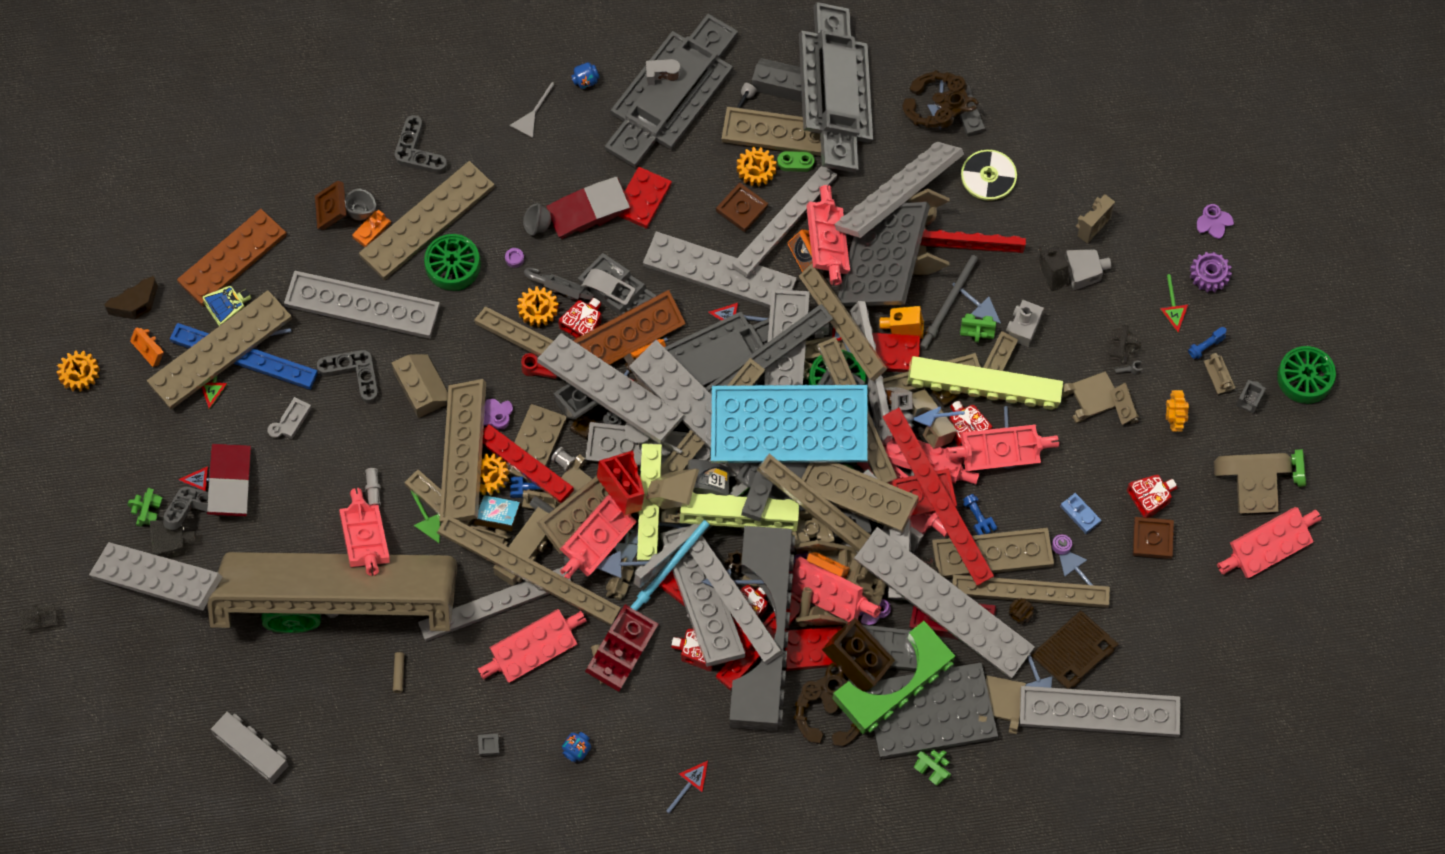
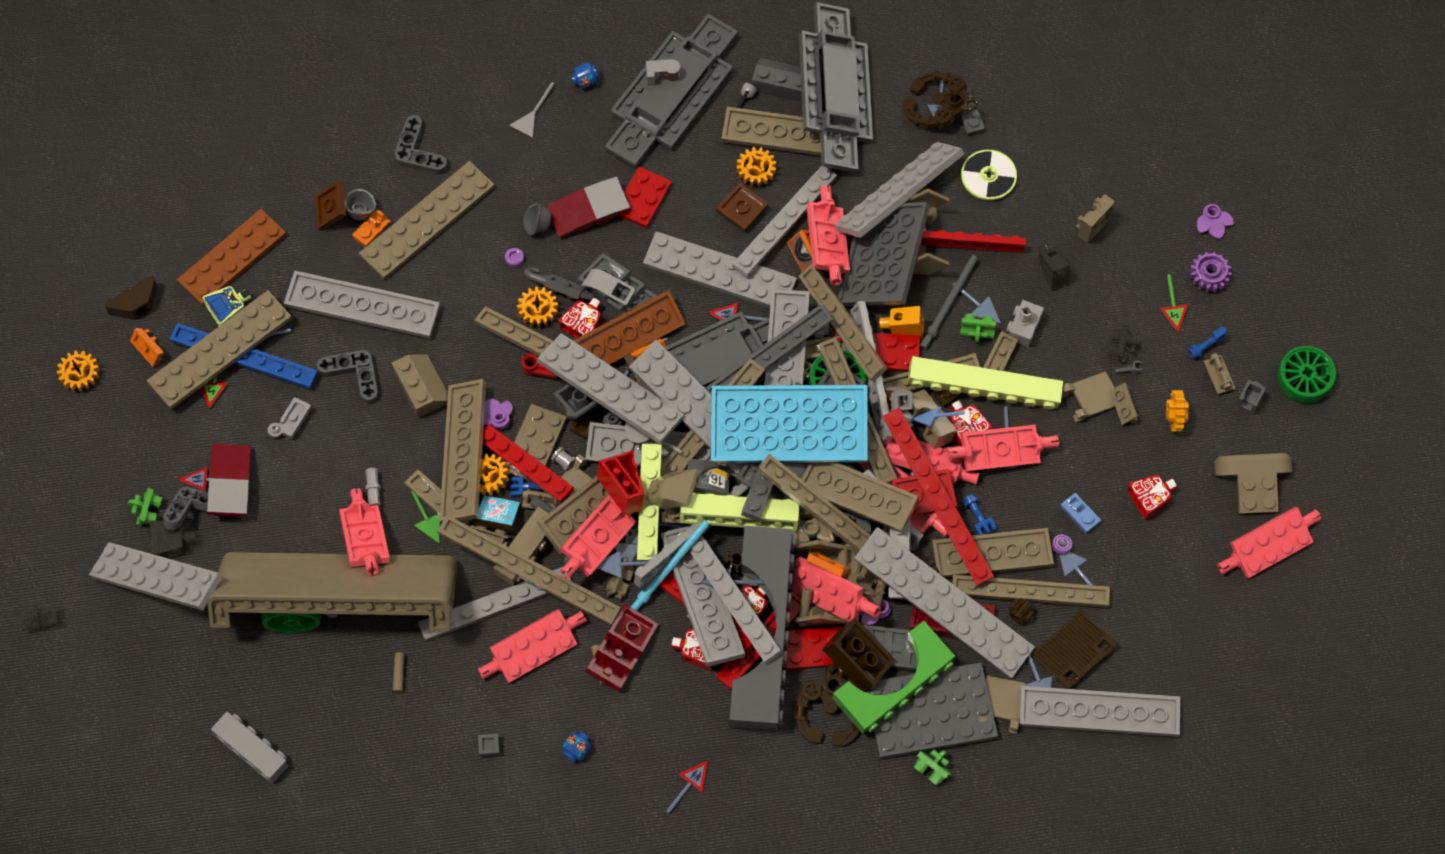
(447, 242): green piece -> none
(795, 162): bright green plate -> none
(1086, 267): light grey torso -> none
(1153, 537): reddish brown plate -> none
(1298, 460): bright green plate -> none

